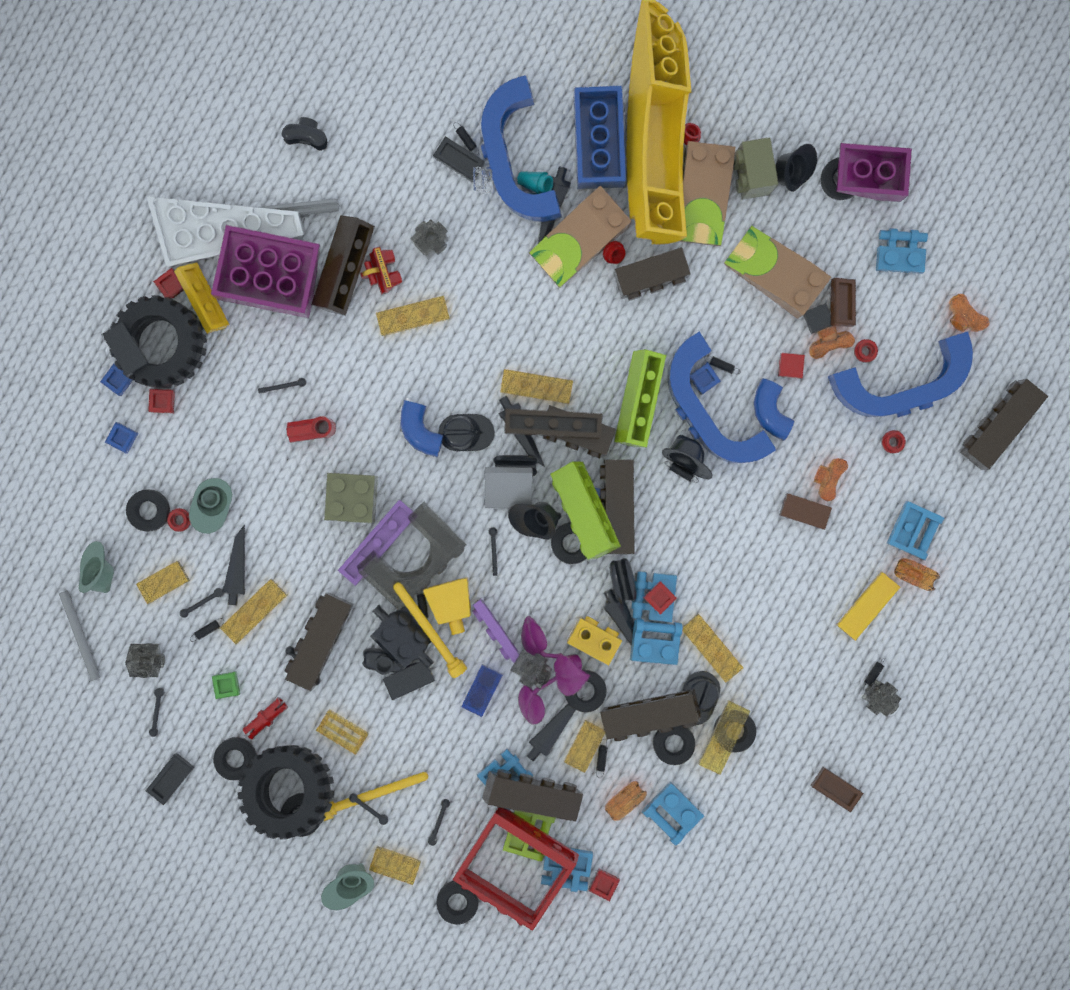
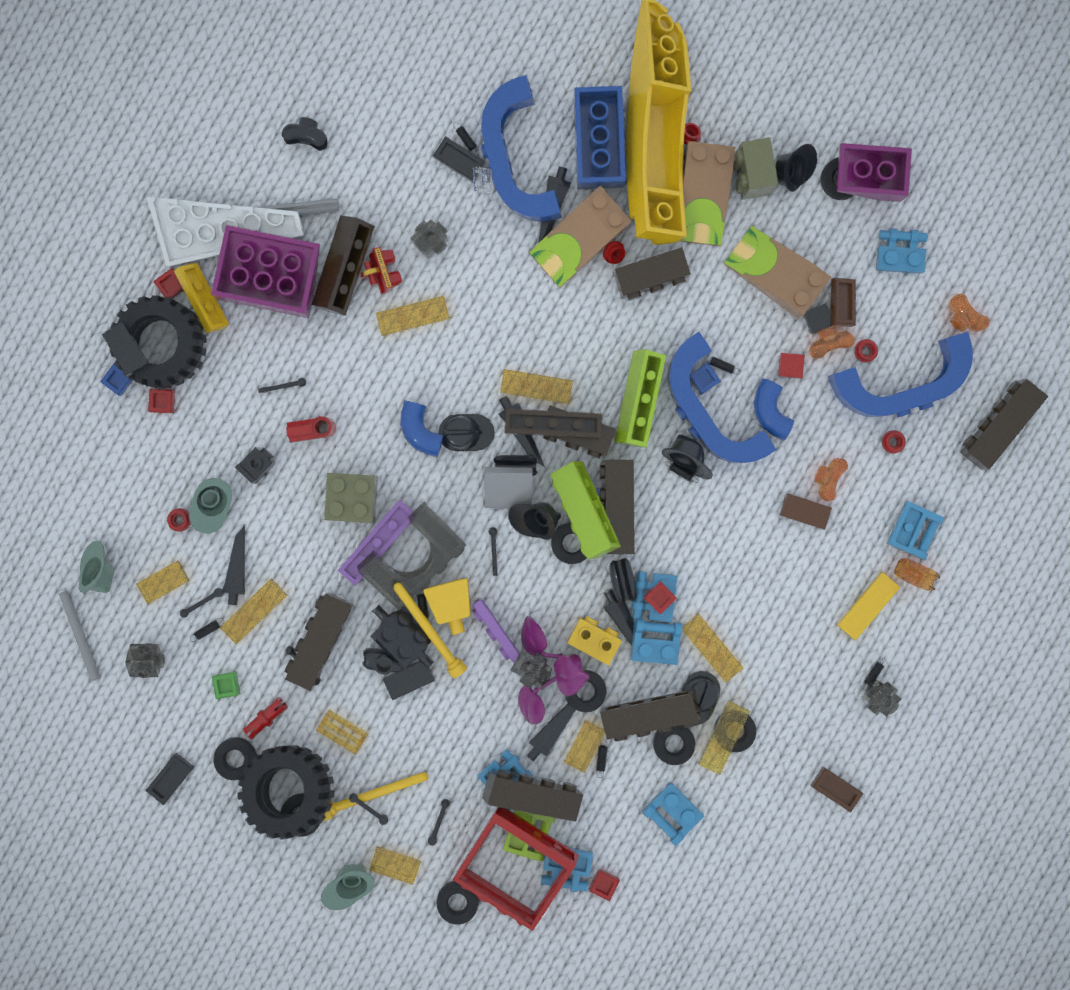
(121, 437): blue tile -> none
(133, 514): black tyre -> none
(159, 692): black hinge -> none
(253, 474): none -> black brick
(482, 690): clear blue plate -> none
(535, 181): teal cone -> none
(625, 801): clear orange piece -> none

